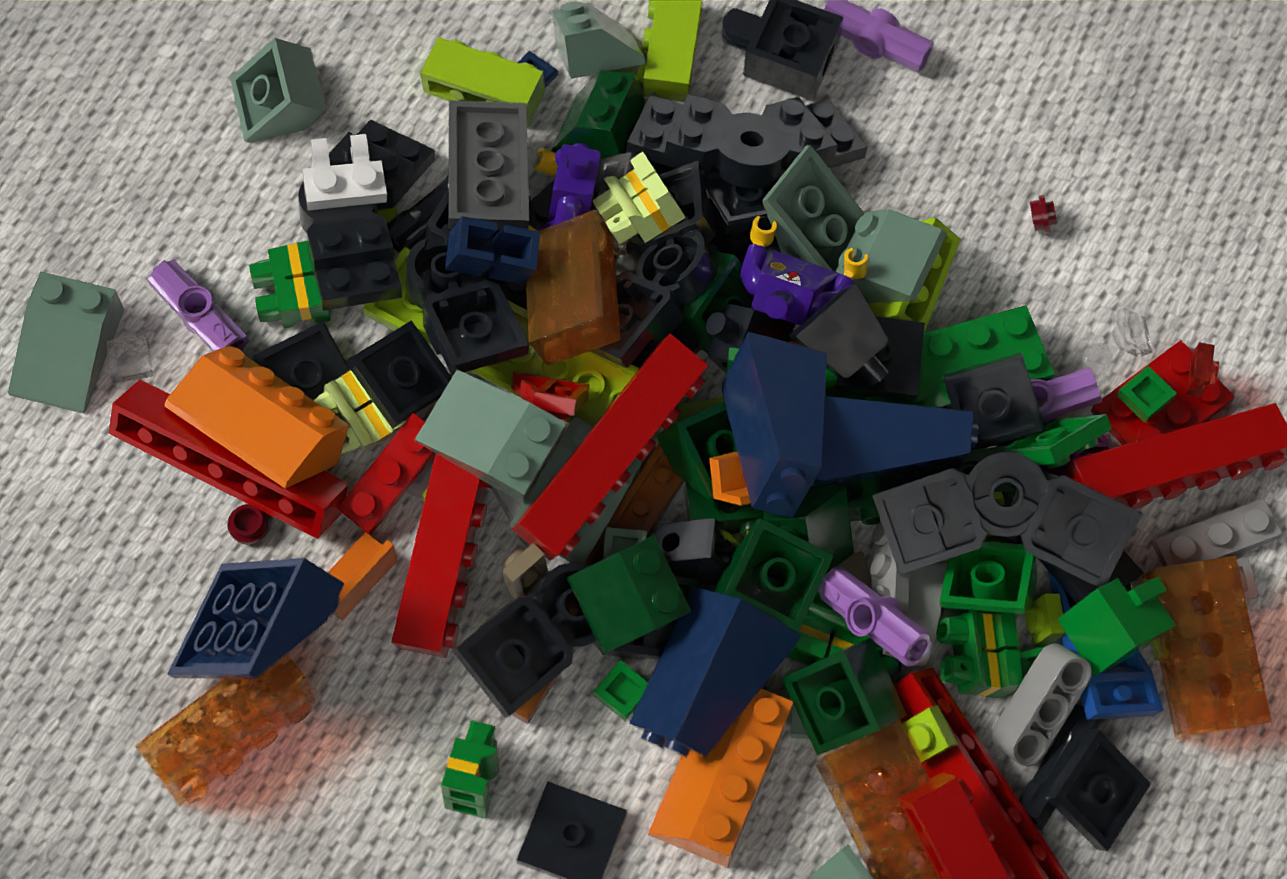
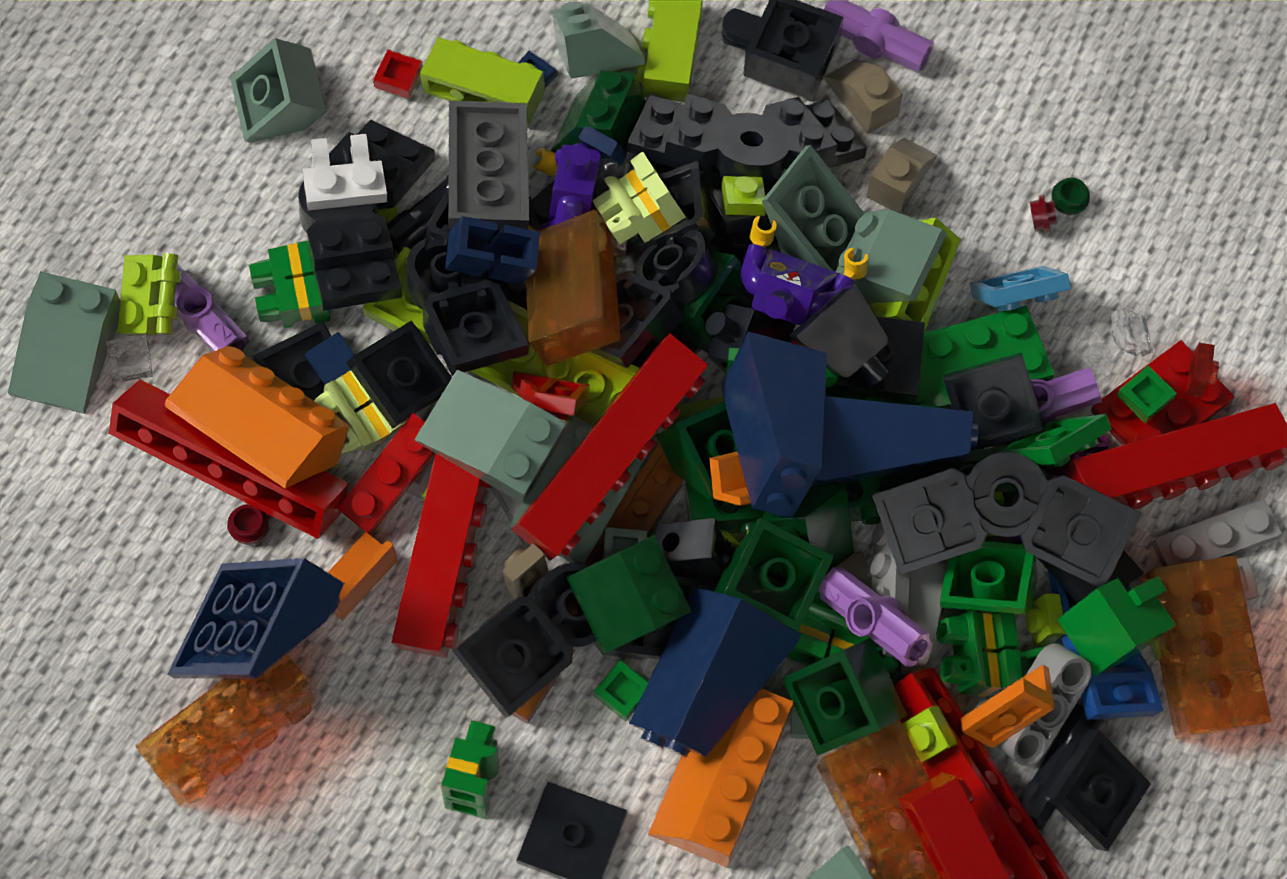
(148, 294): none -> lime plate
(330, 358): none -> dark blue tile
(398, 74): none -> red plate
(606, 146): none -> dark blue tile
(743, 195): none -> lime plate
(866, 93): none -> dark tan slope
(899, 174): none -> dark tan slope
(1009, 289): none -> dark azure plate
(1011, 709): none -> orange panel
(1070, 196): none -> dark green plate

